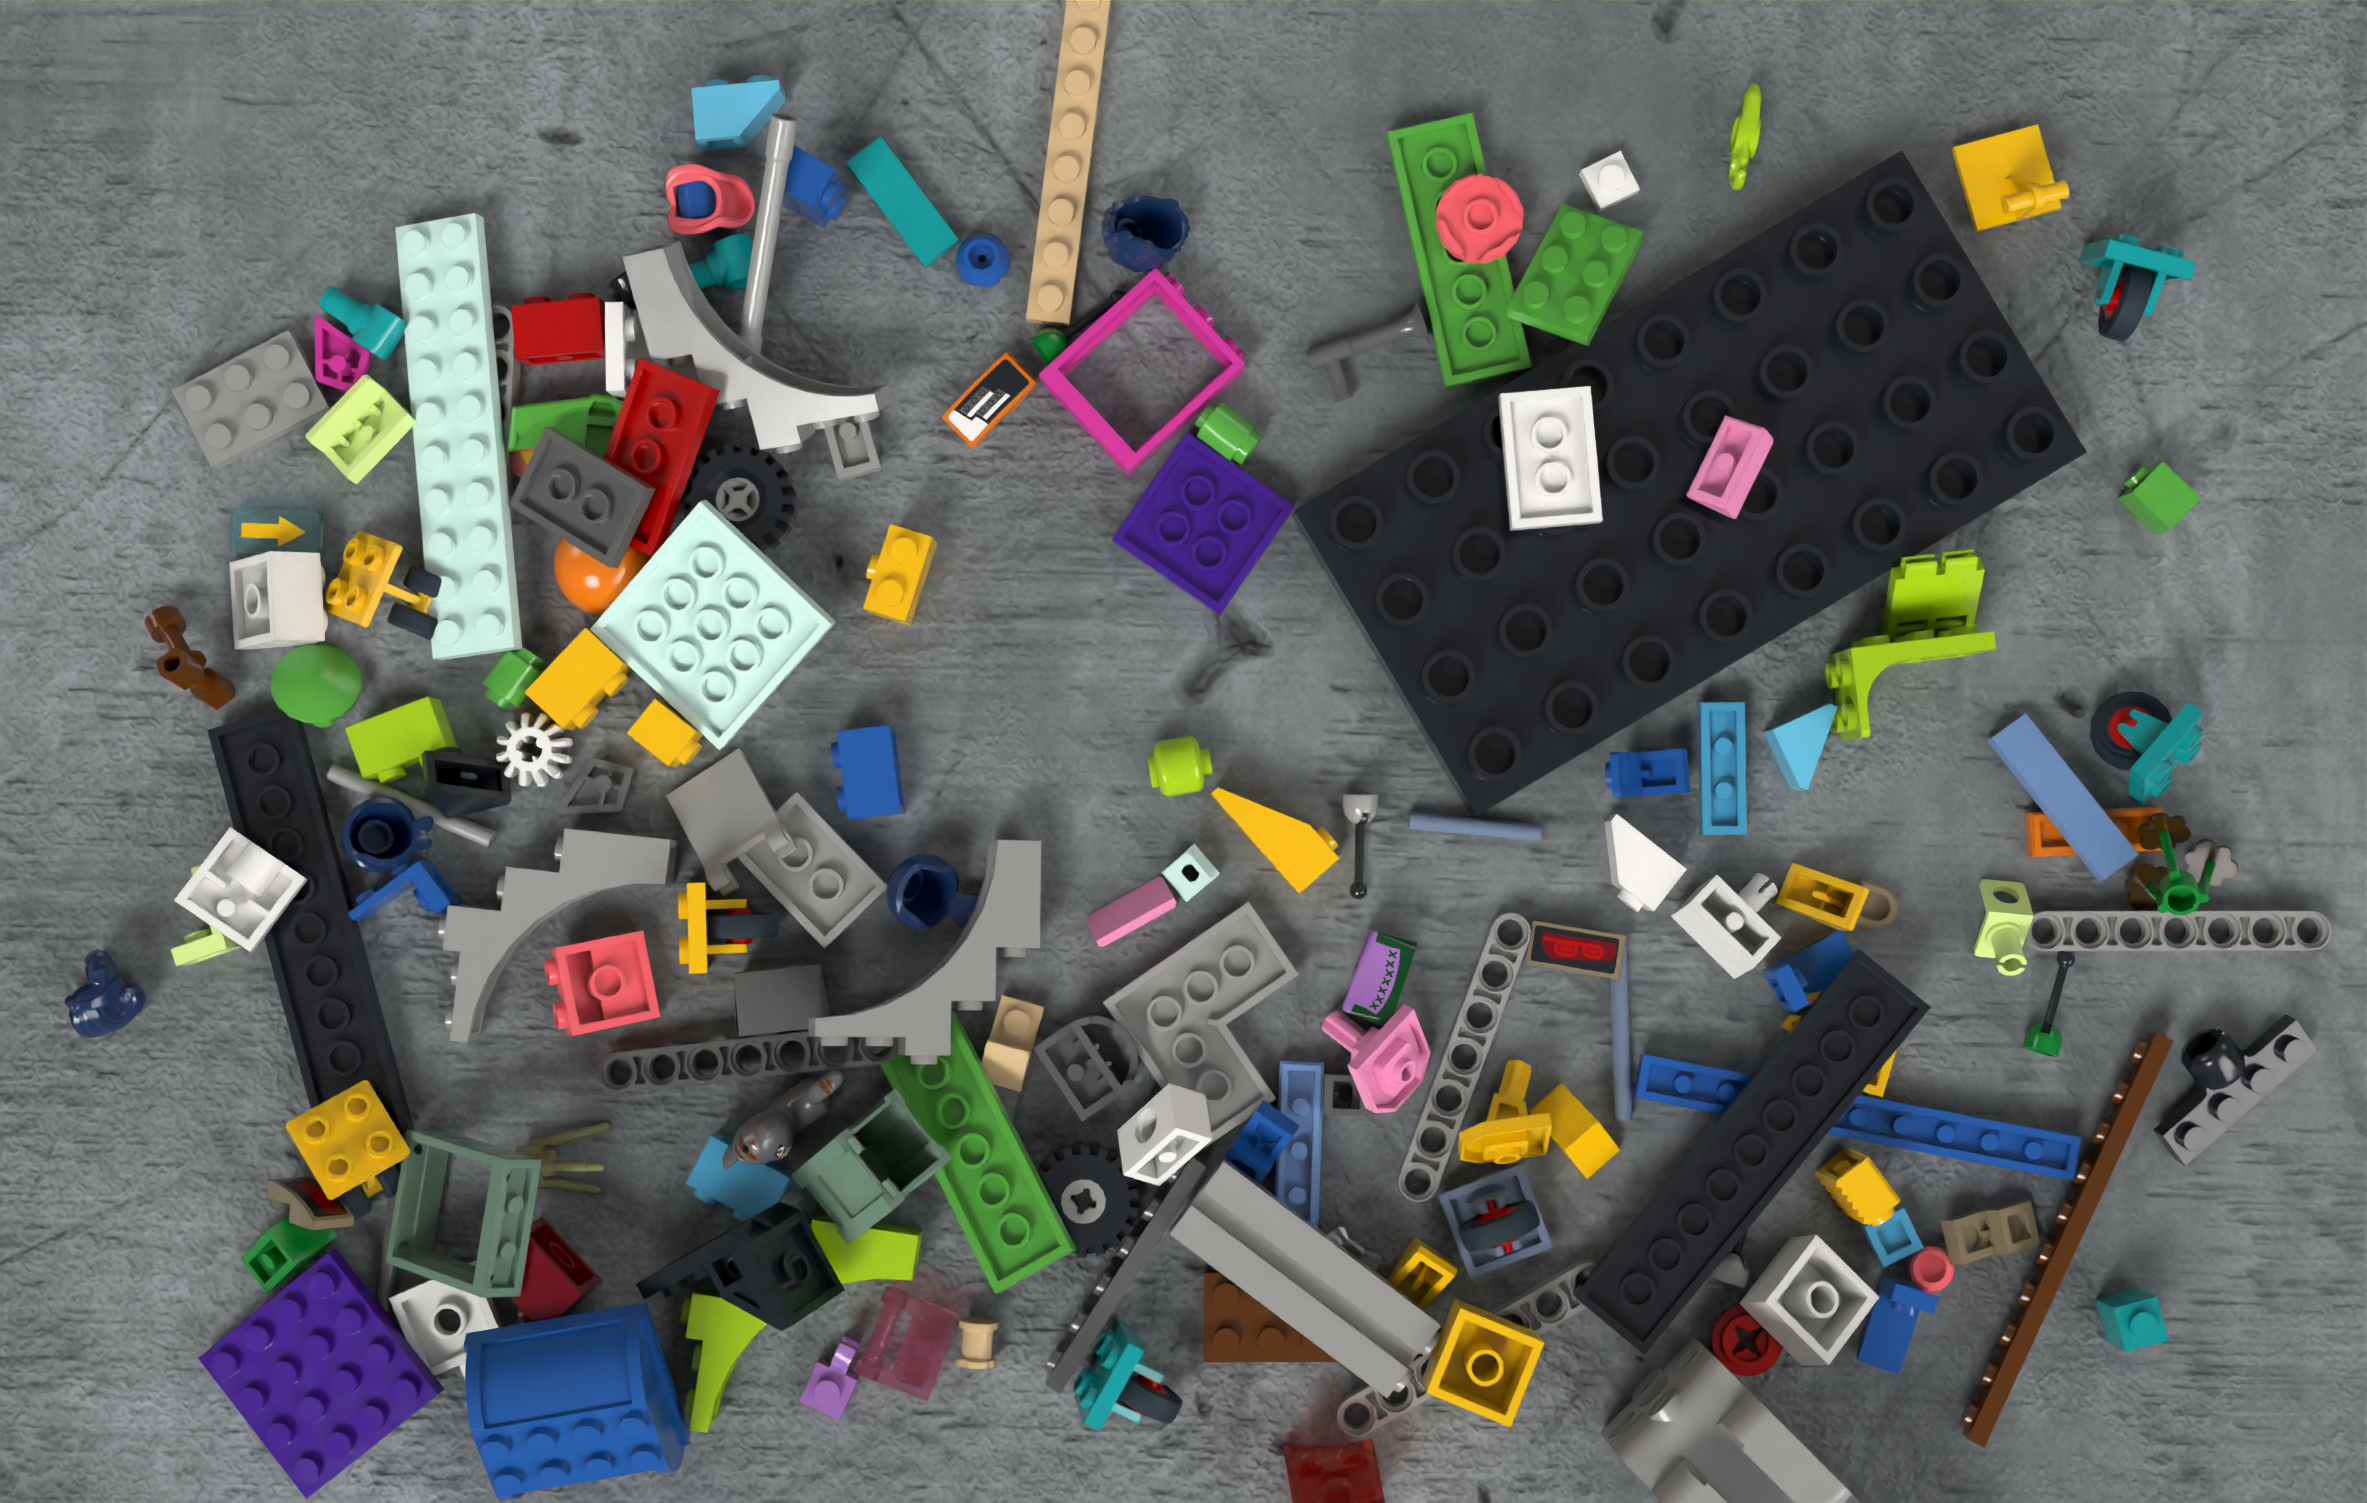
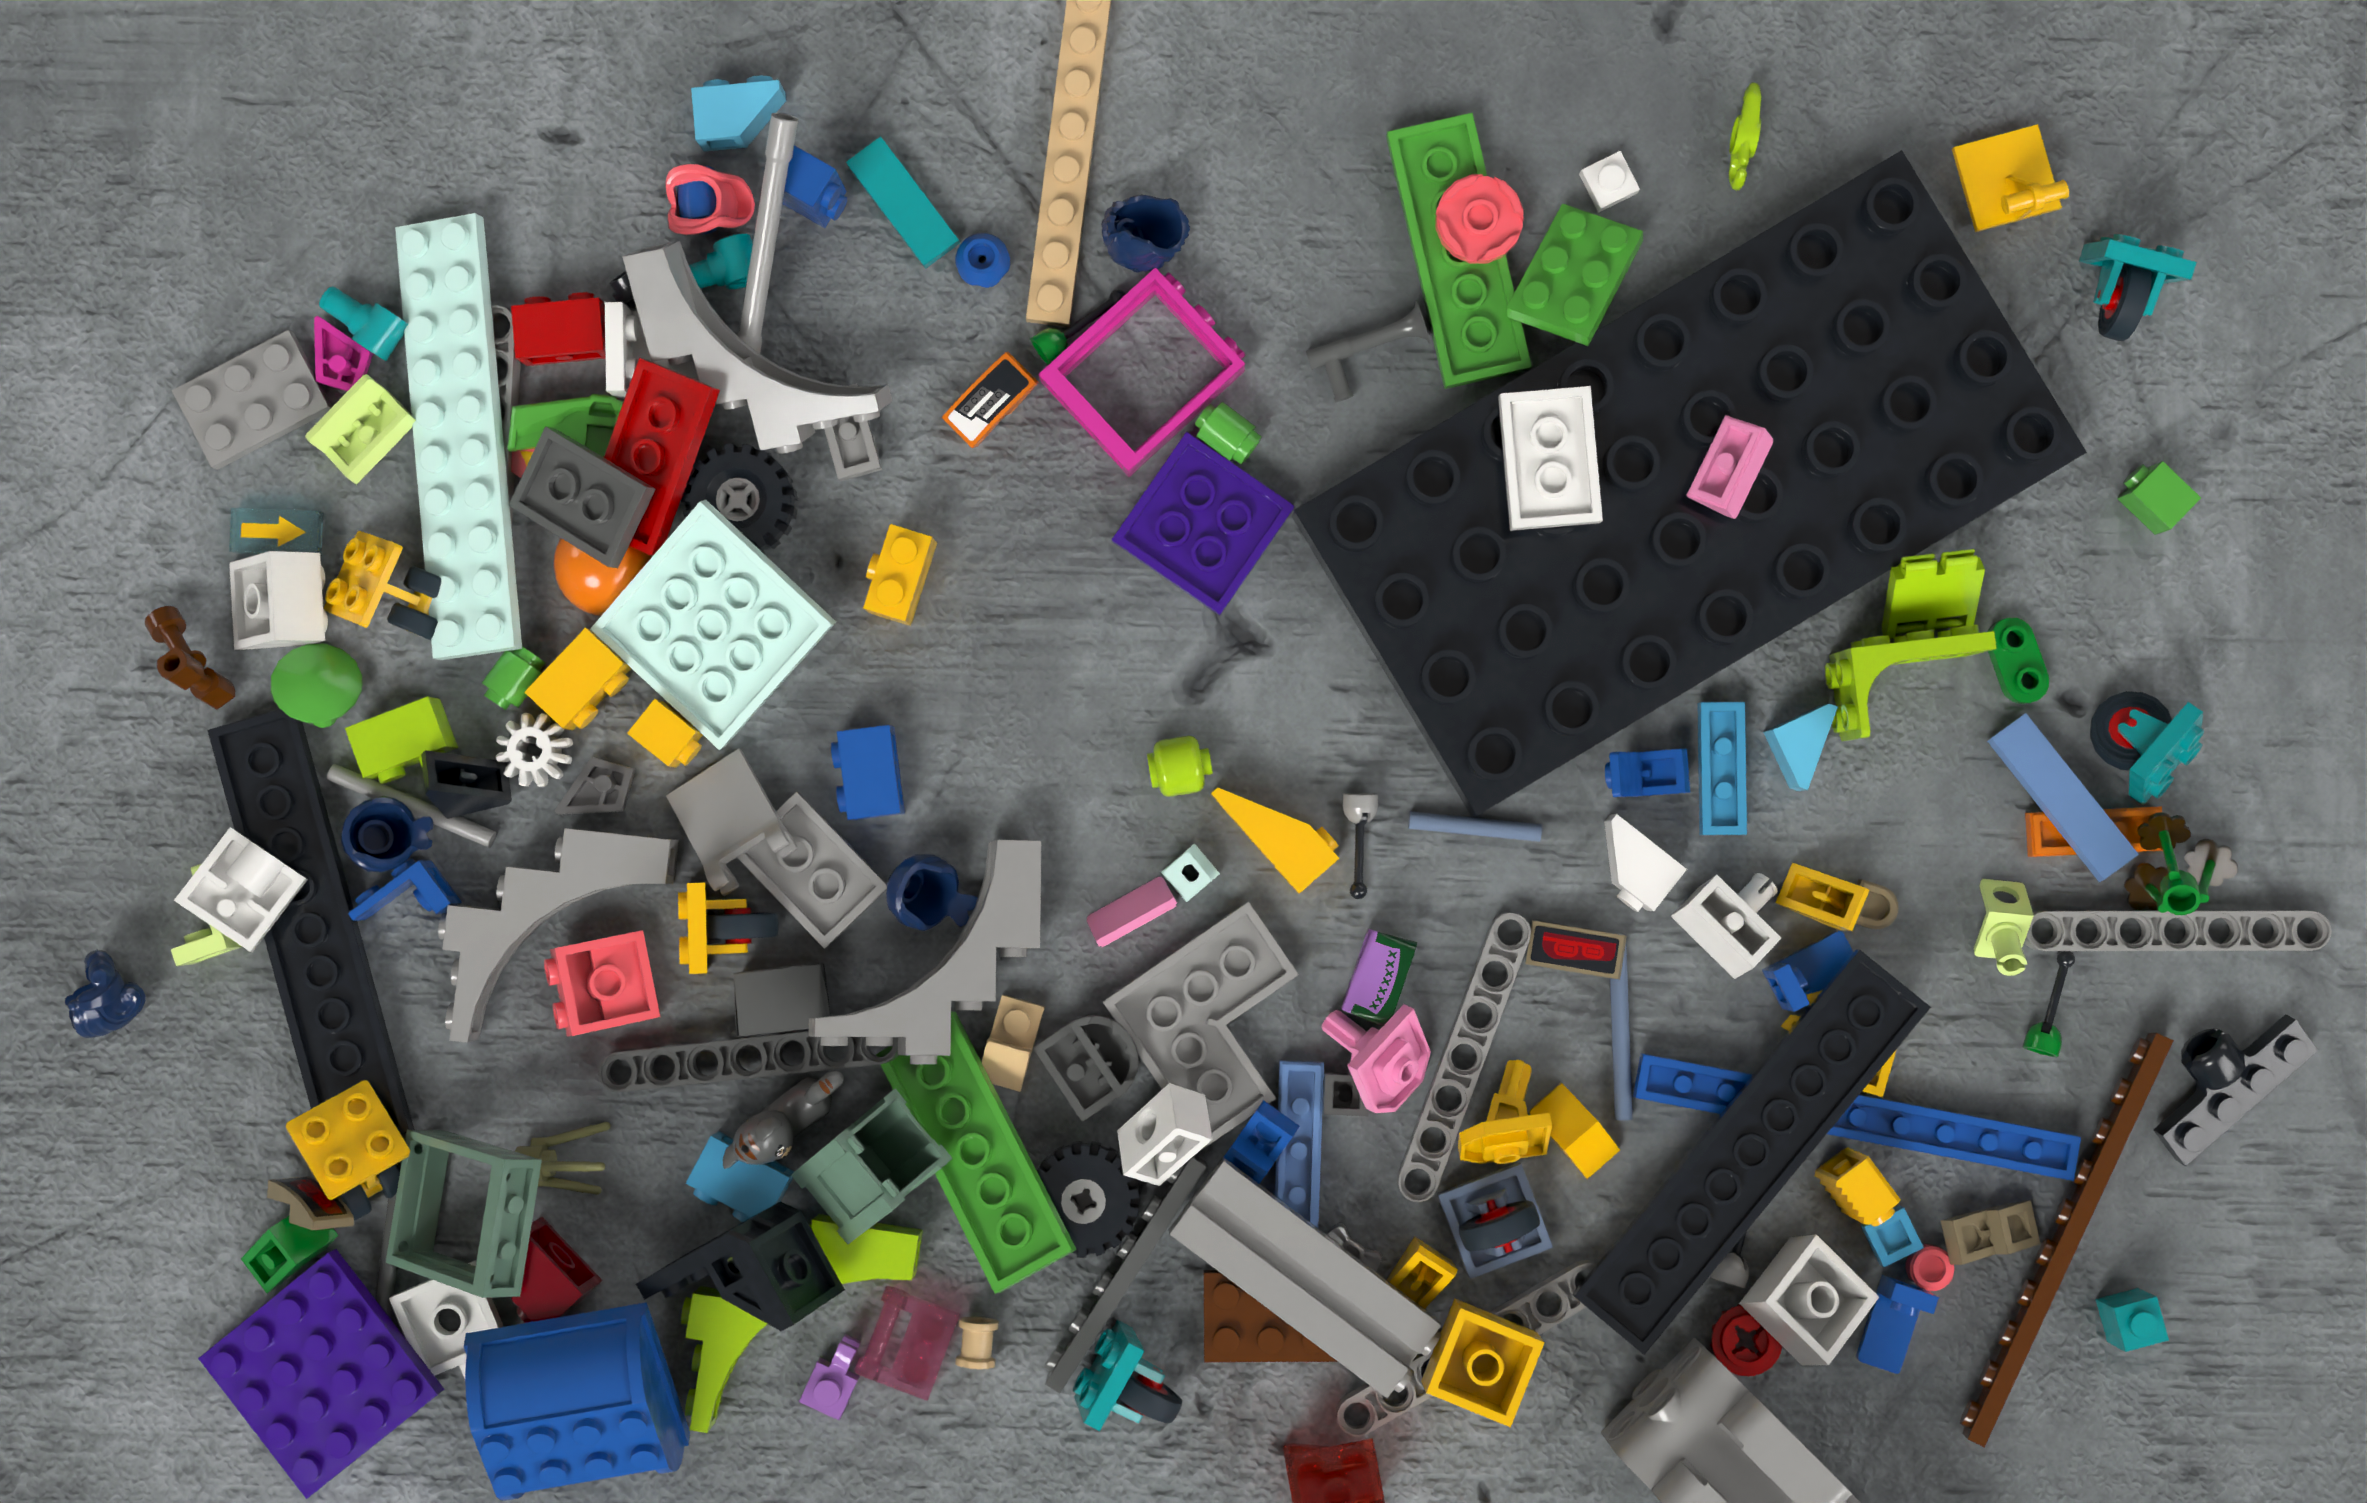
(2013, 662): none -> green plate

